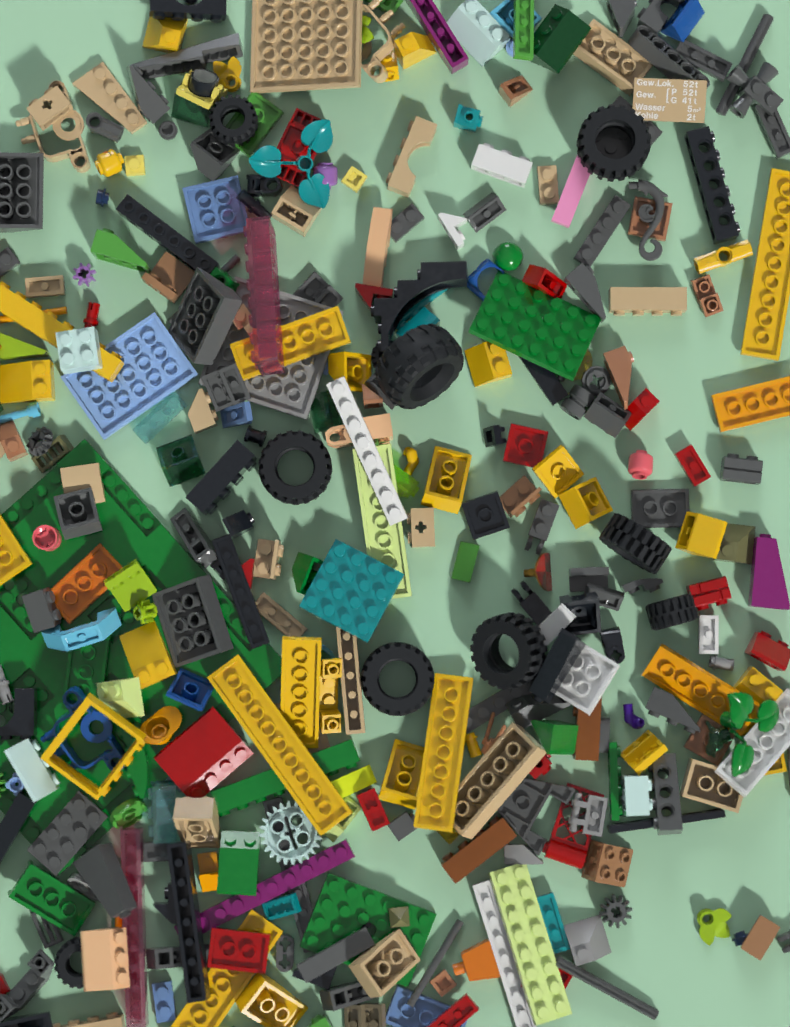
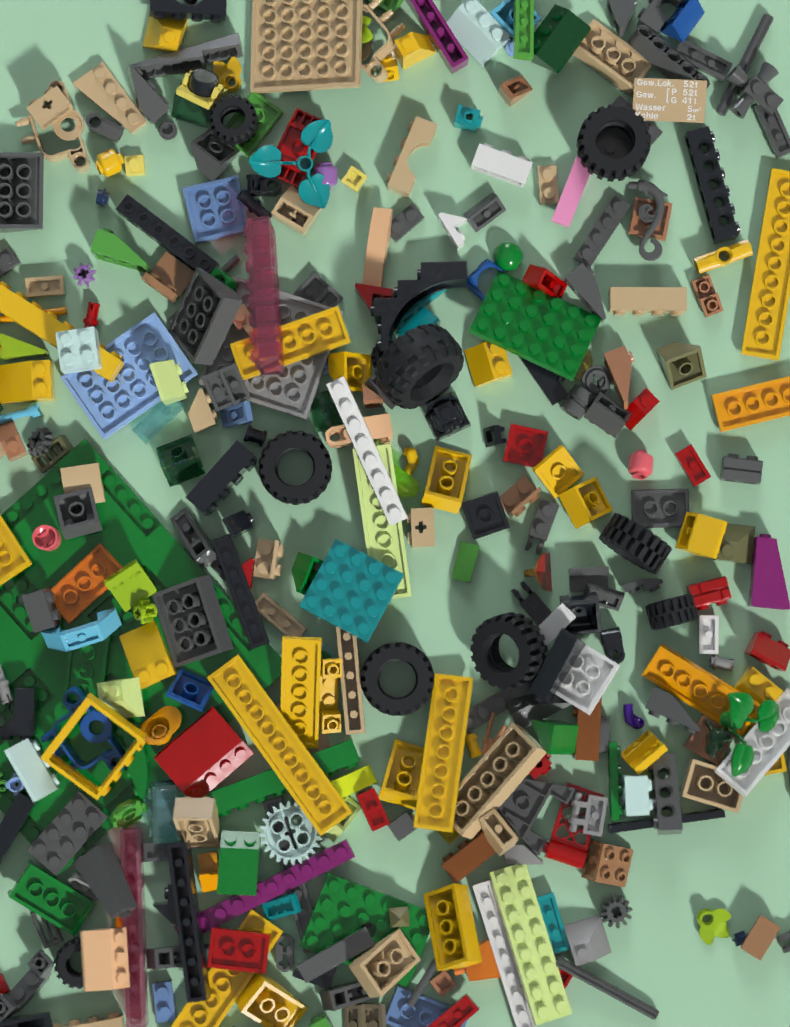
(168, 381): none -> yellowish green slope
(445, 416): none -> black brick
(452, 927): none -> yellow slope
(497, 832): none -> tan slope
(681, 363): none -> olive slope

